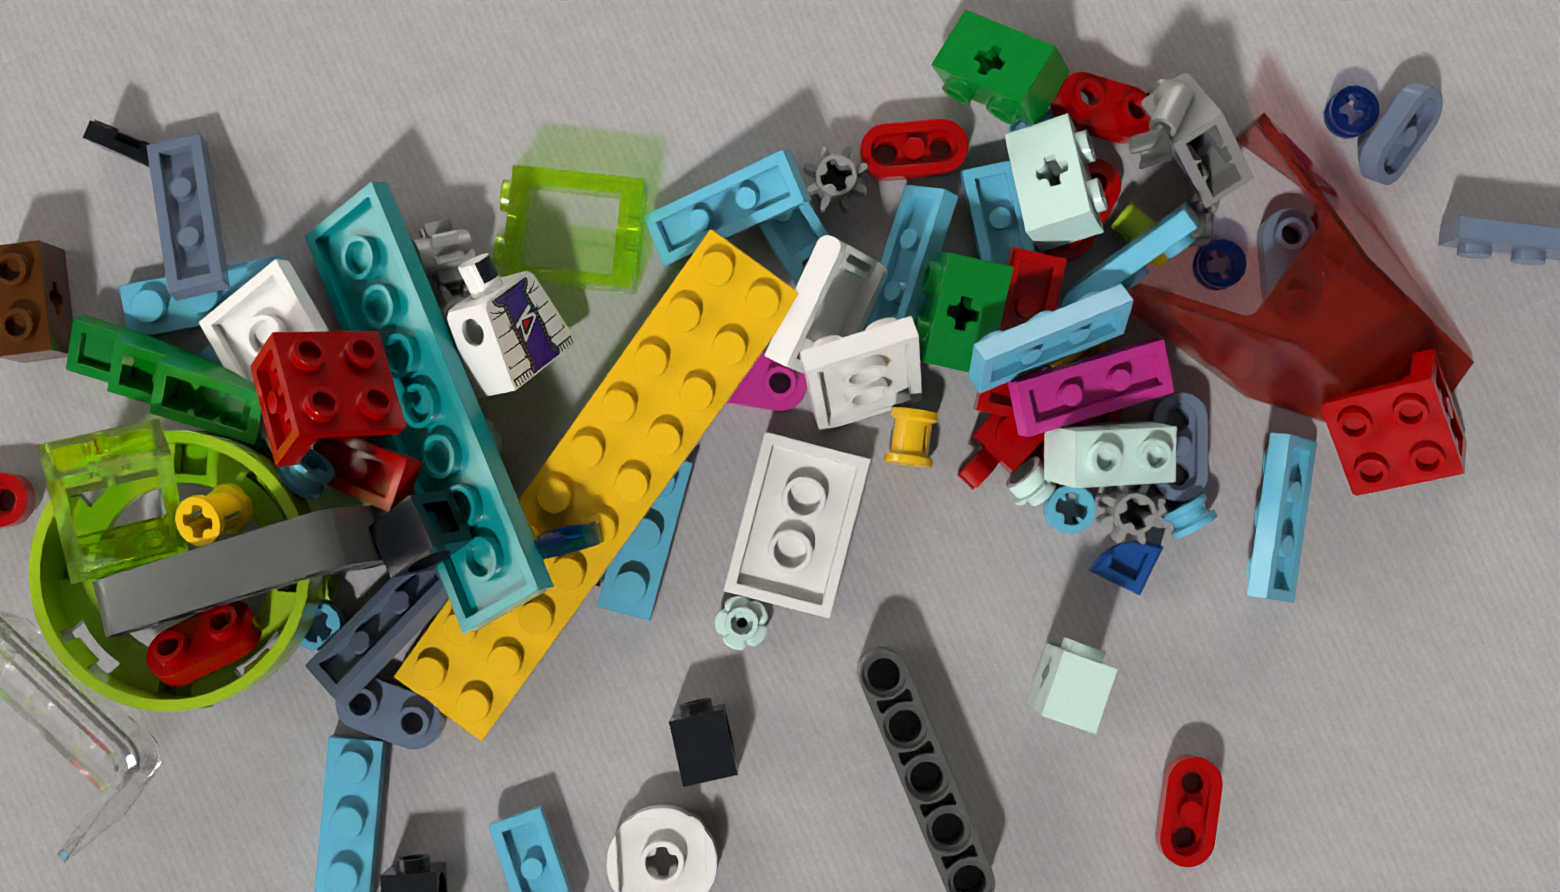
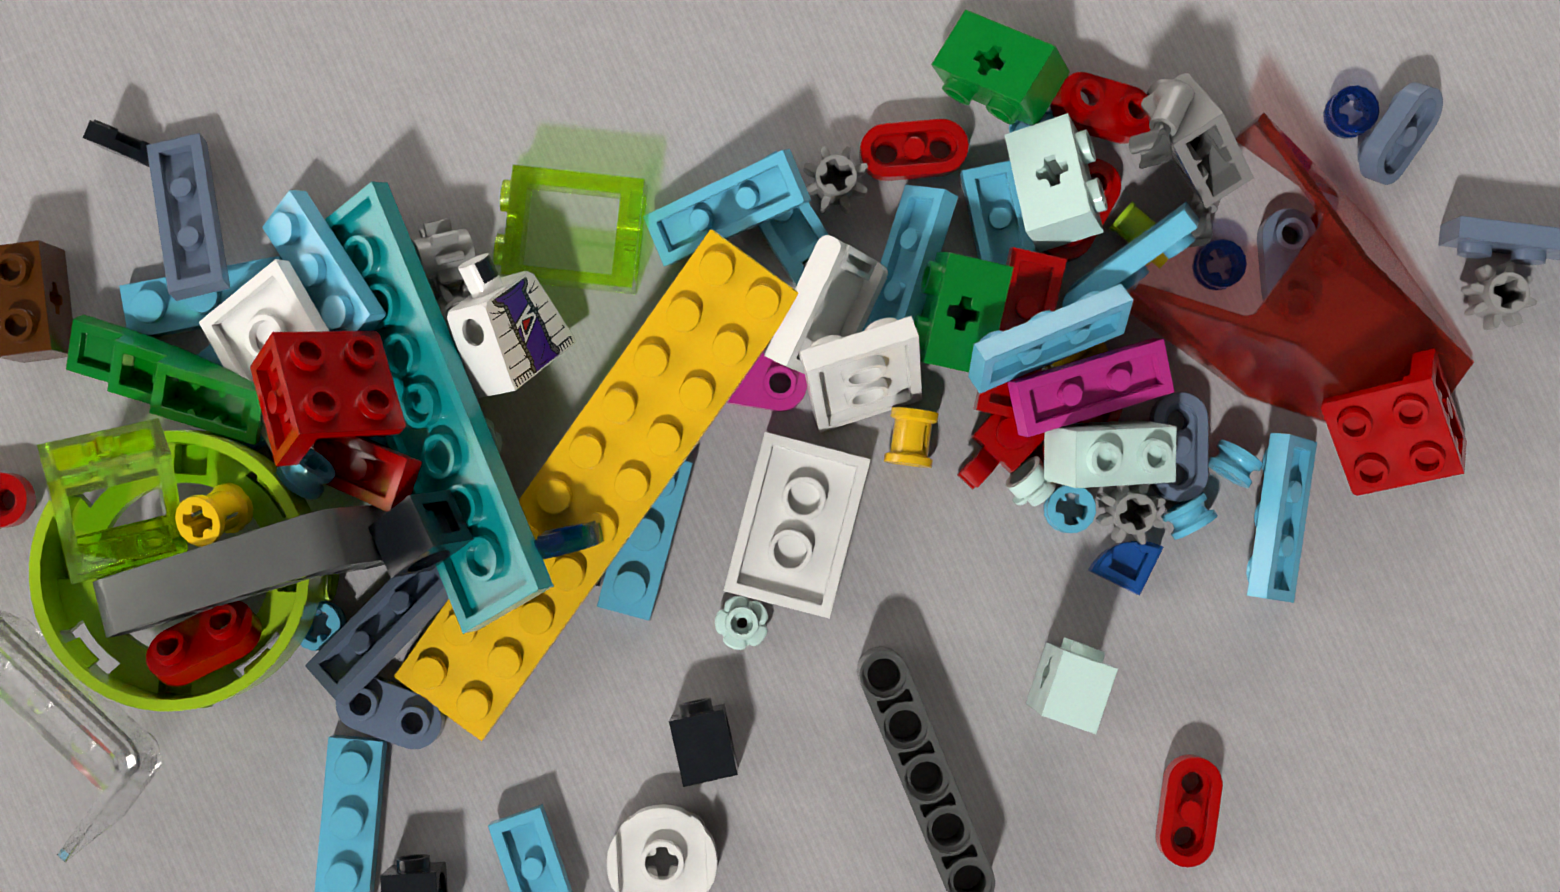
(322, 265): none -> medium azure plate
(1234, 463): none -> medium azure bush
(1509, 286): none -> light grey gear

